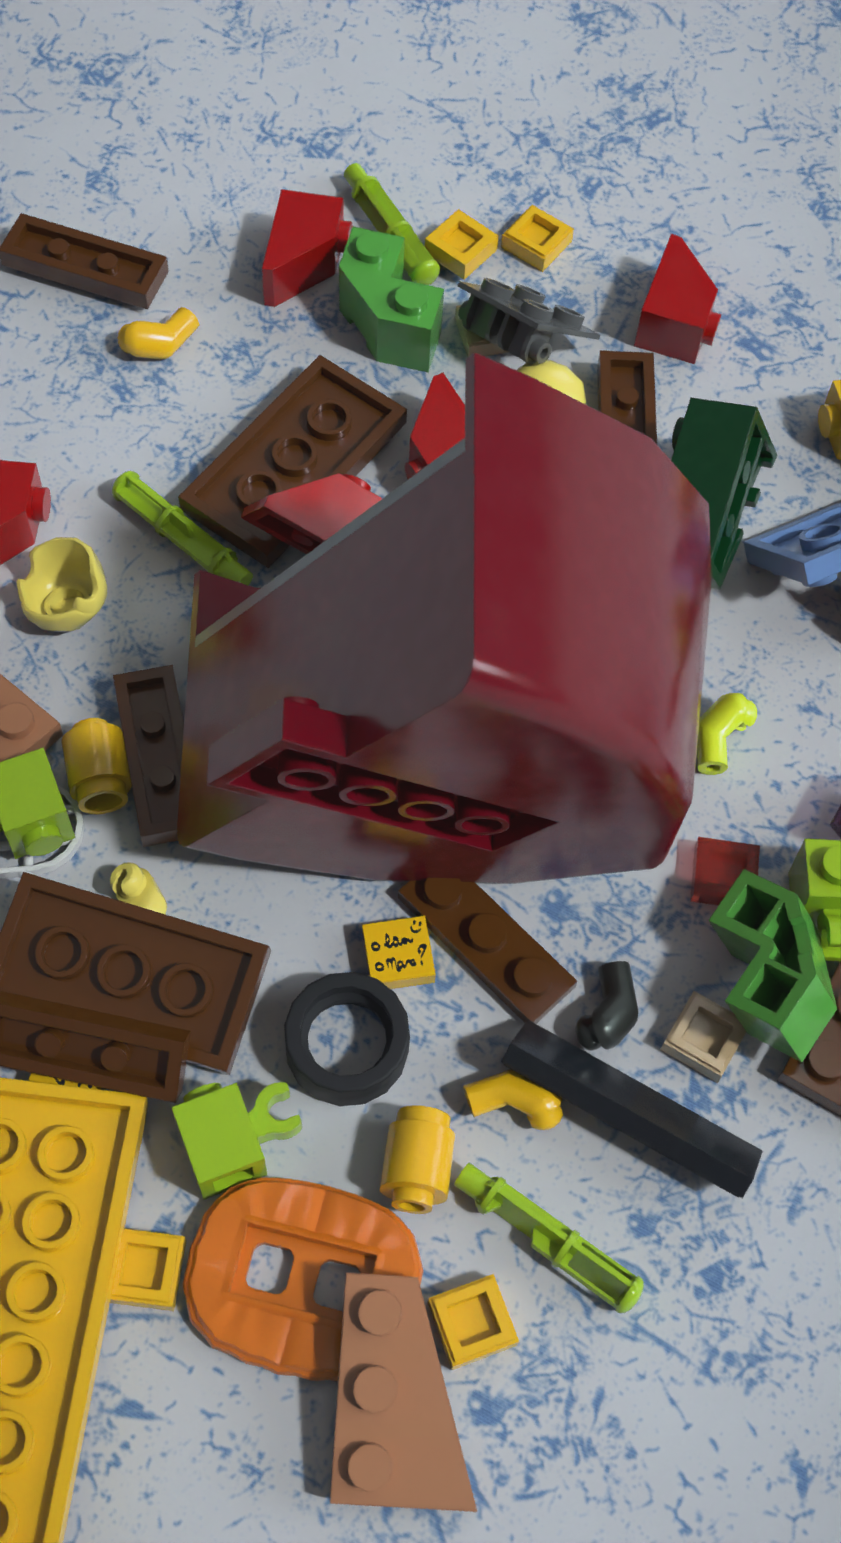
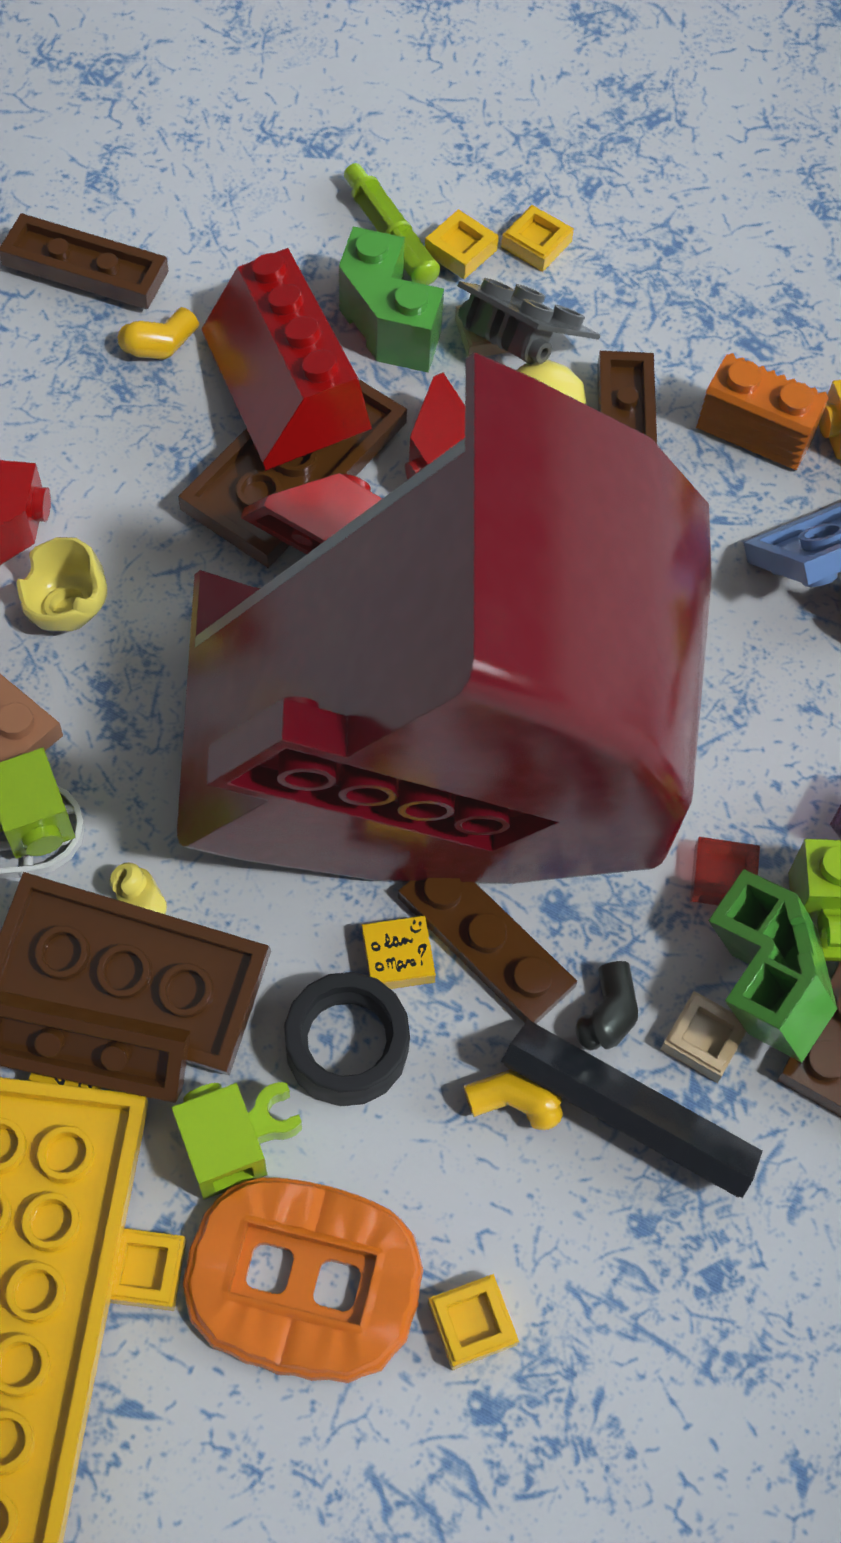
(96, 766): yellow brick -> none
(153, 746): reddish brown plate -> none
(172, 523): lime piece -> none
(283, 362): none -> red slope
(303, 244): red slope -> none
(392, 1404): nougat wing -> none
(418, 1159): yellow brick -> none
(553, 1239): lime piece -> none
(678, 306): red slope -> none
(716, 724): neon yellow arm -> none
(721, 454): dark green wedge -> none
(762, 411): none -> orange brick

